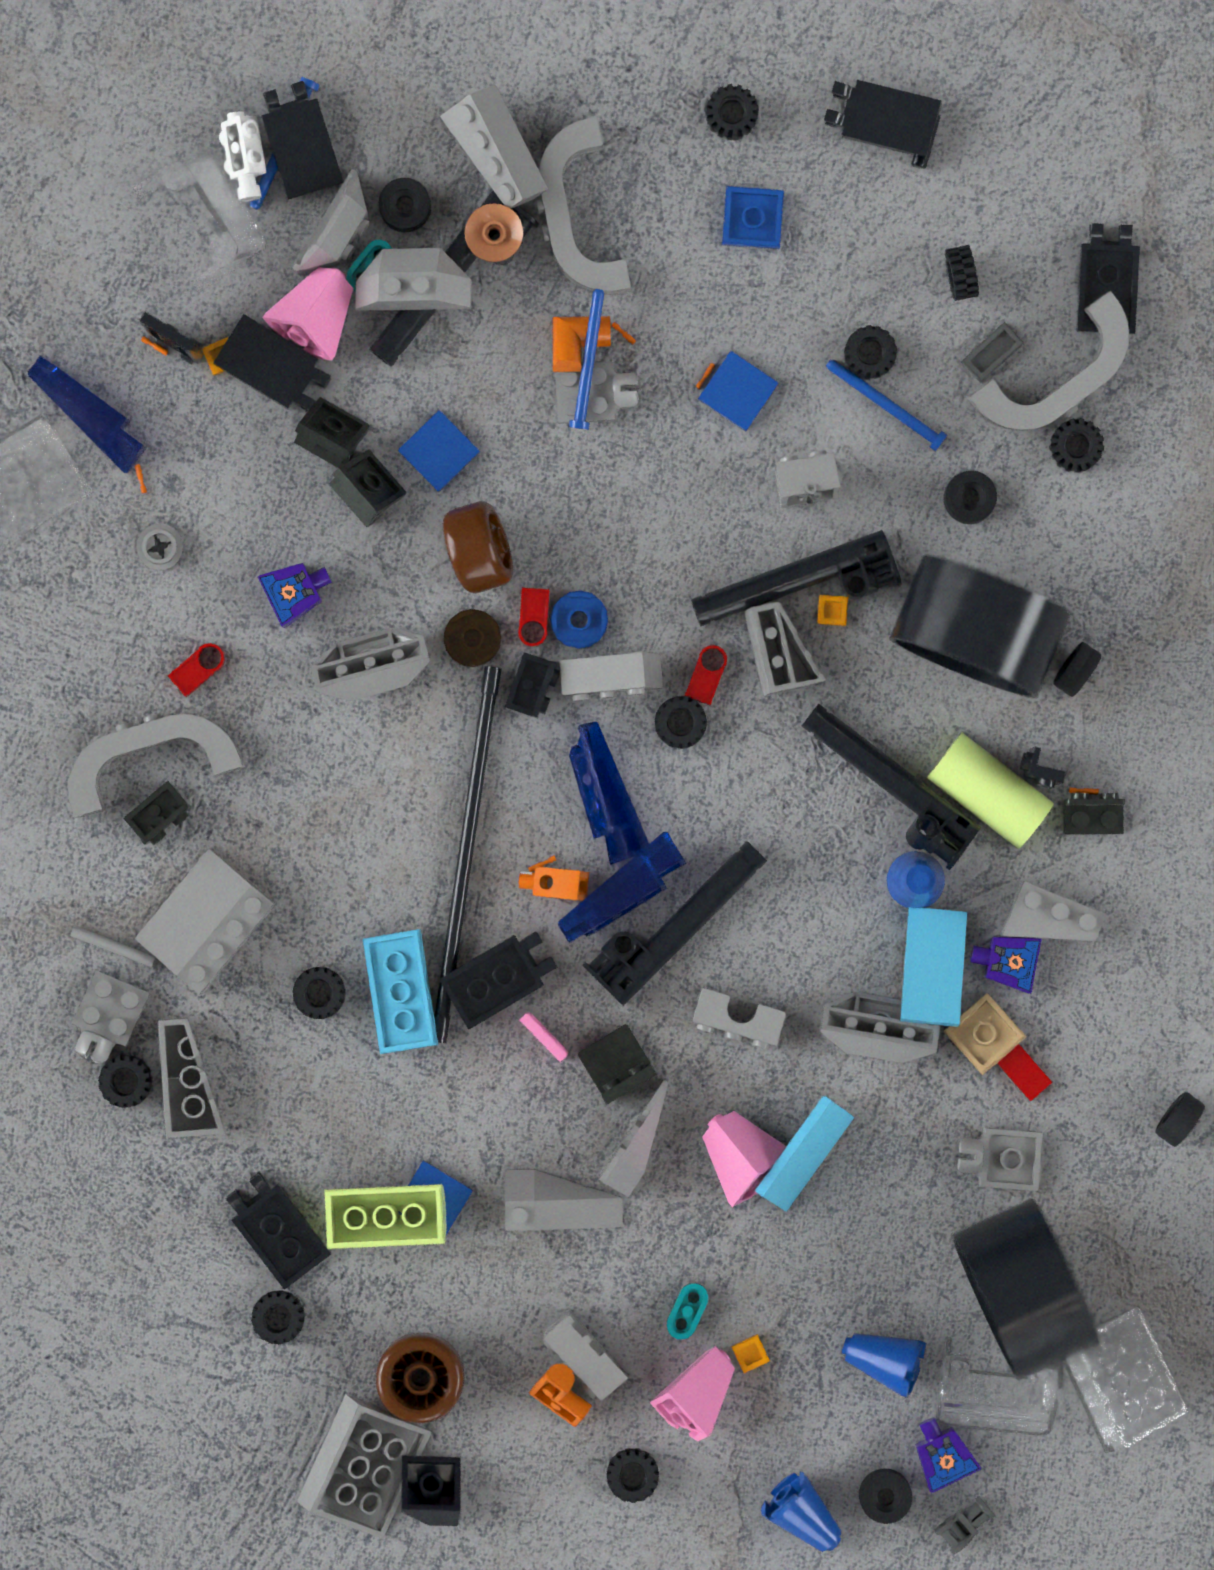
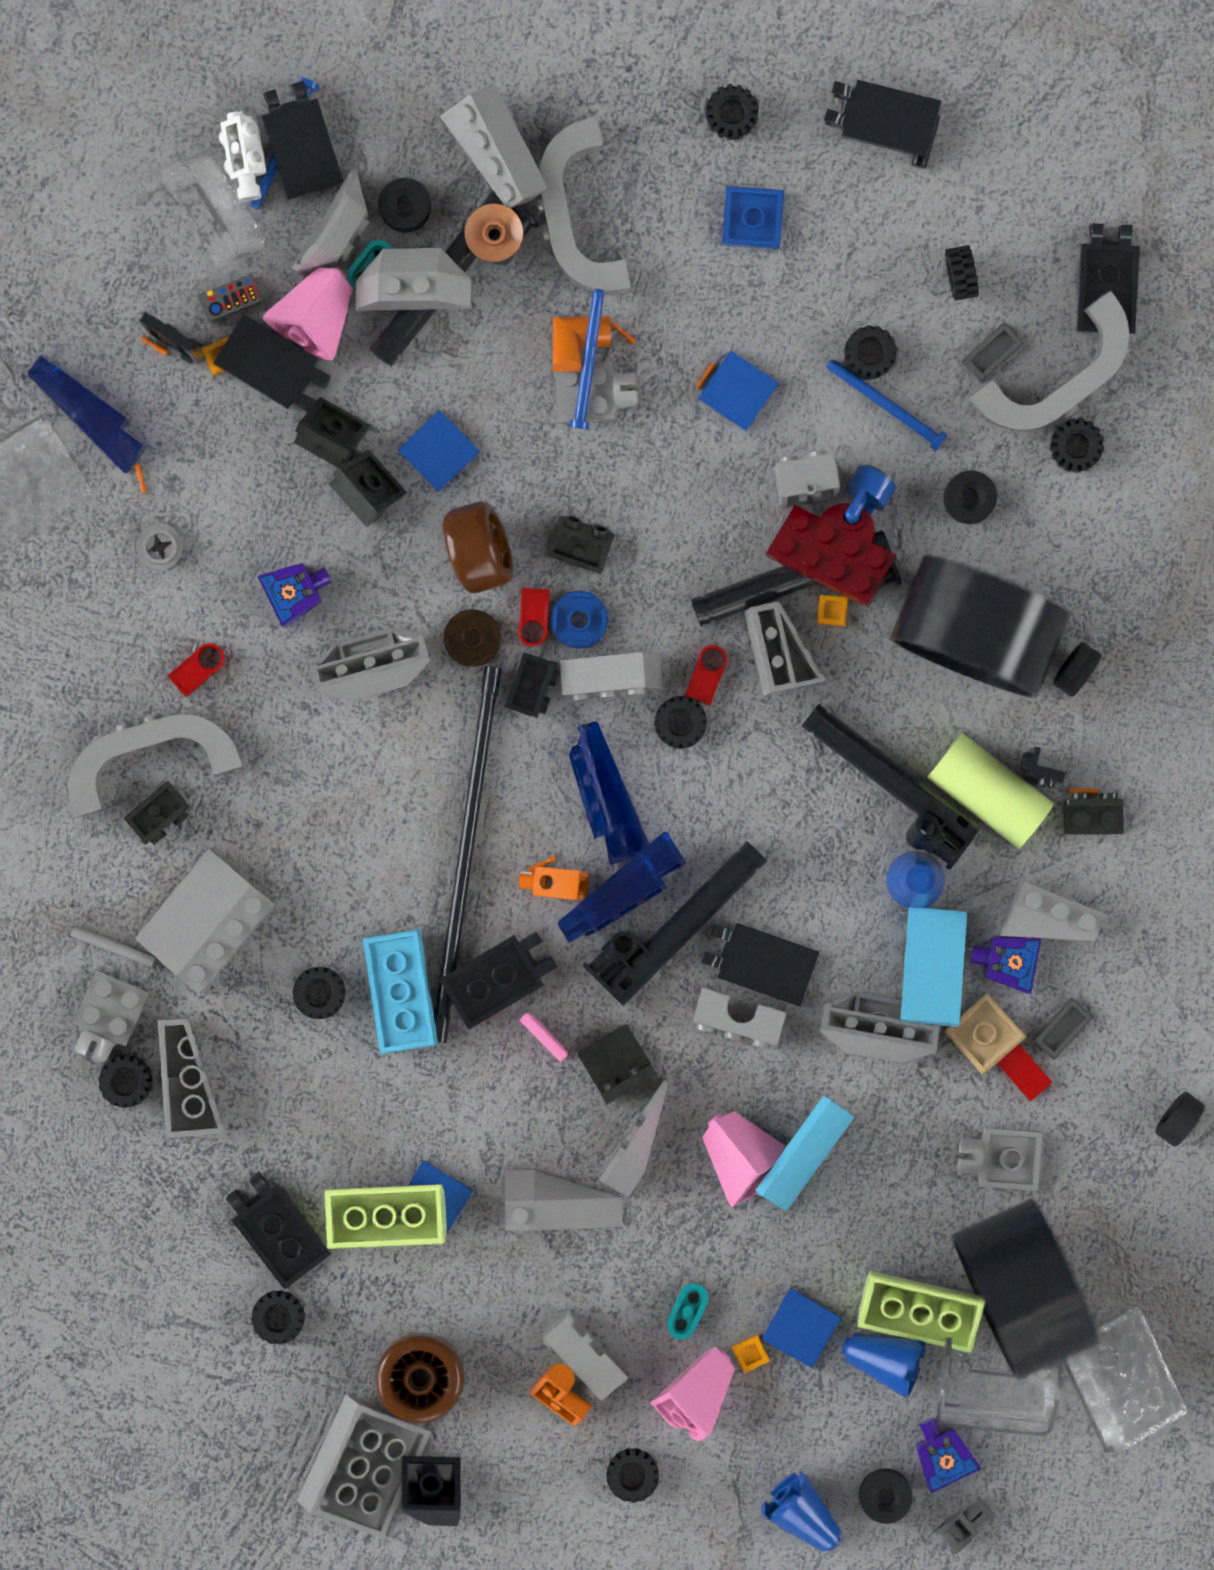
(229, 298): none -> tile
(580, 543): none -> pearl dark grey bracket
(763, 963): none -> black tile
(801, 1328): none -> blue tile
(839, 544): none -> dark red plate
(920, 1311): none -> yellowish green brick
(1062, 1028): none -> dark grey tile

